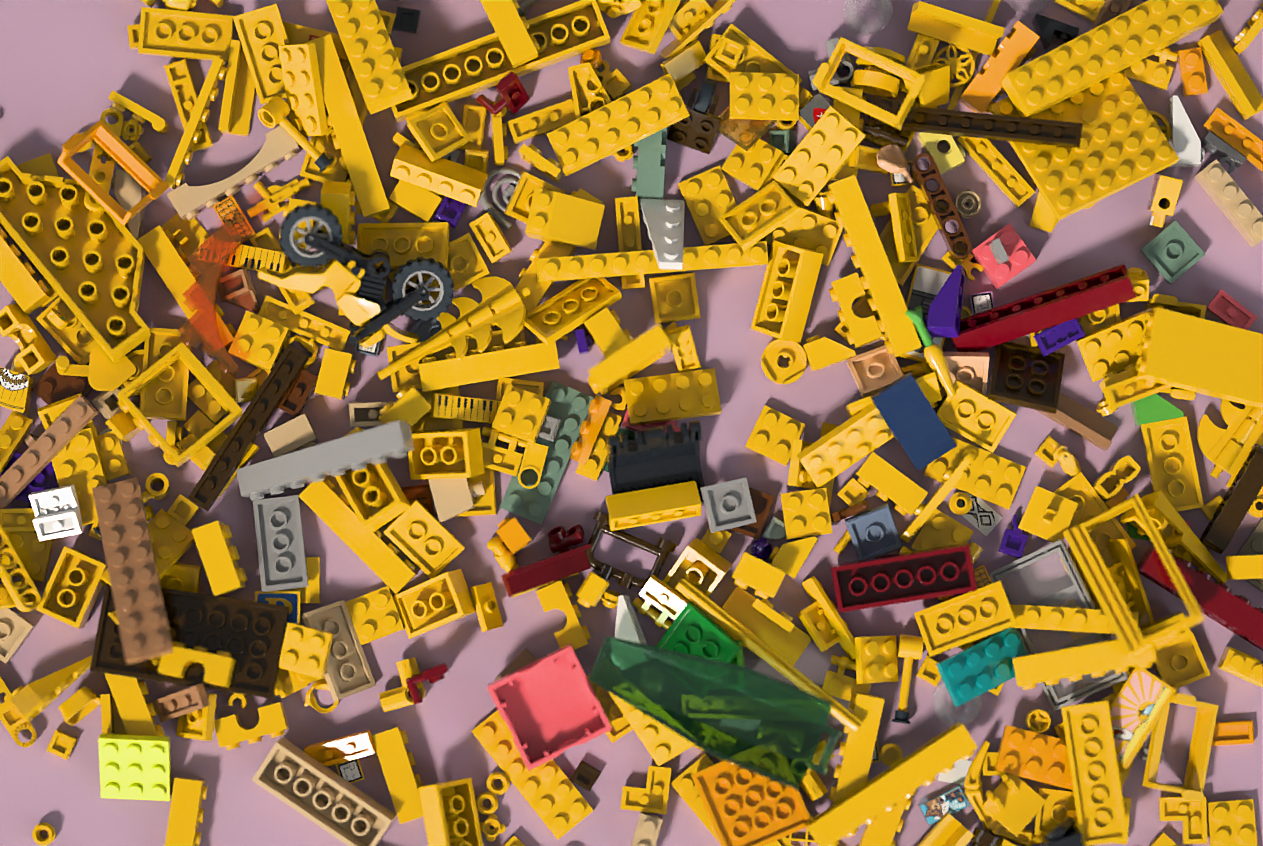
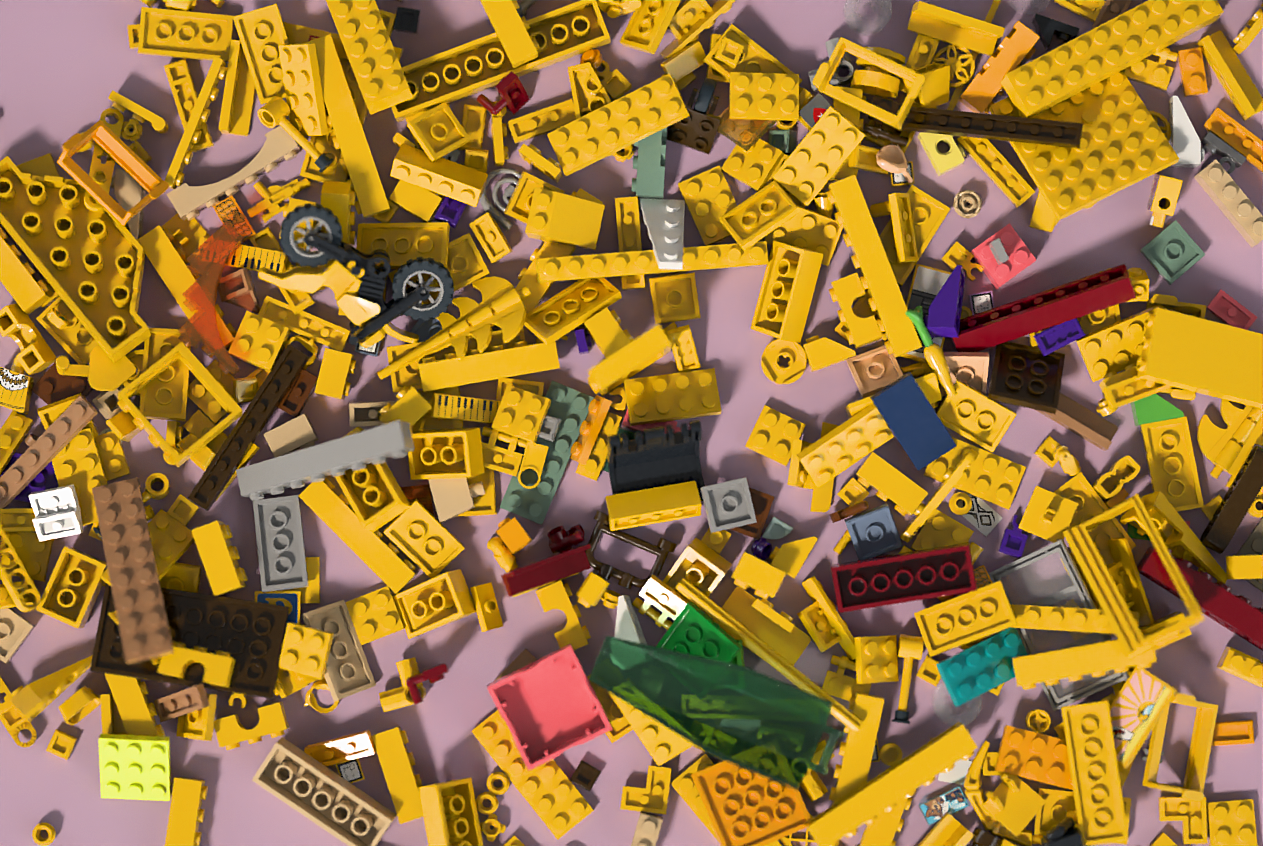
(806, 513): yellow plate -> none
(941, 194): reddish brown beam -> none
(1181, 662): yellow plate -> none

